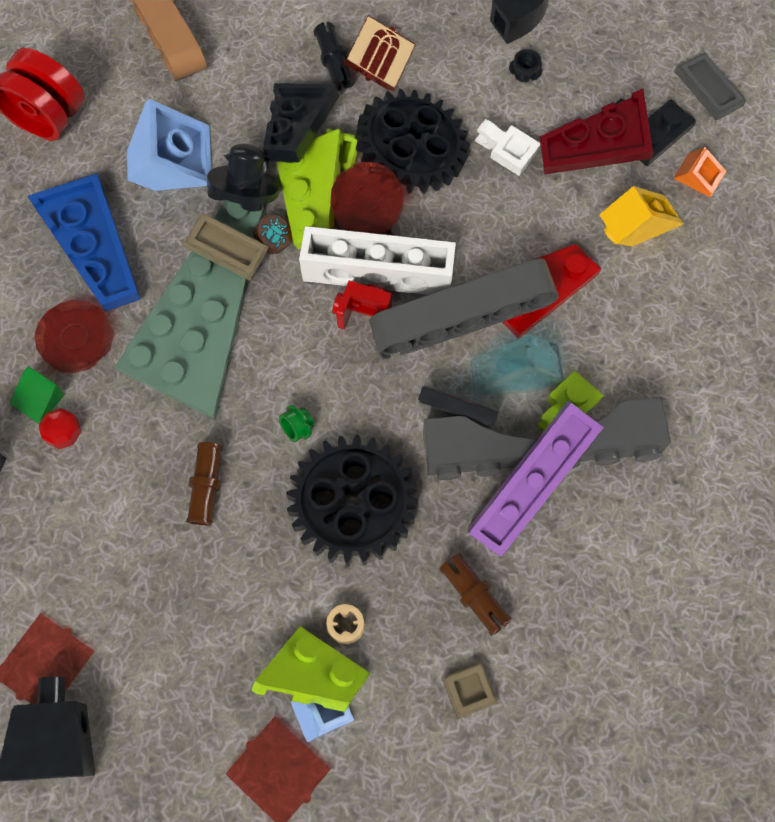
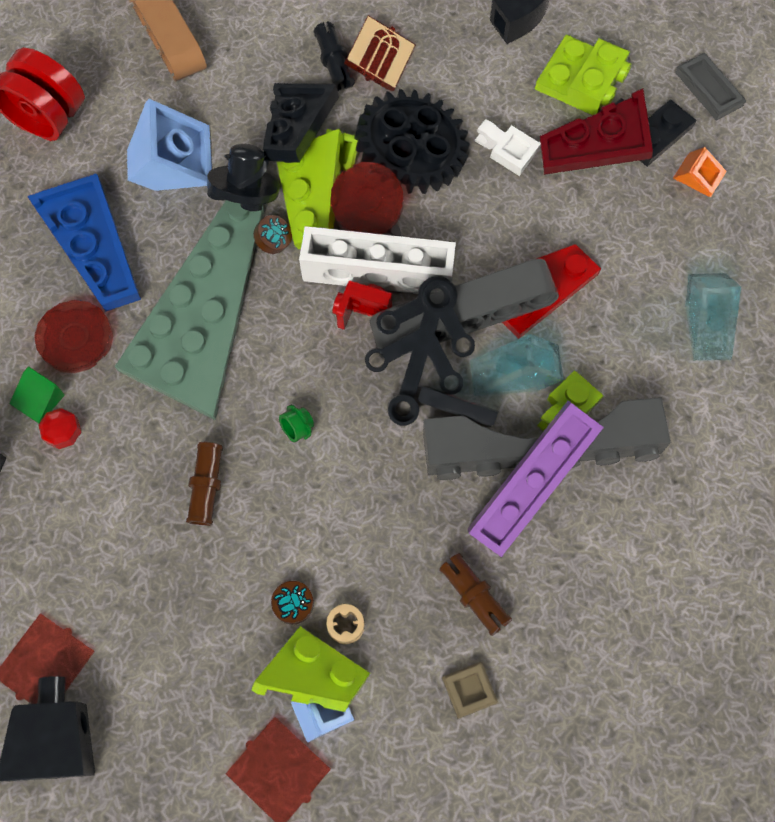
(226, 246): dark tan tile -> none
(292, 602): none -> tile
(327, 474): black gear -> none
(422, 344): none -> black plant
(529, 59): black plate -> none
(584, 73): none -> lime plate
(639, 217): yellow slope -> none
(712, 315): none -> clear light blue slope

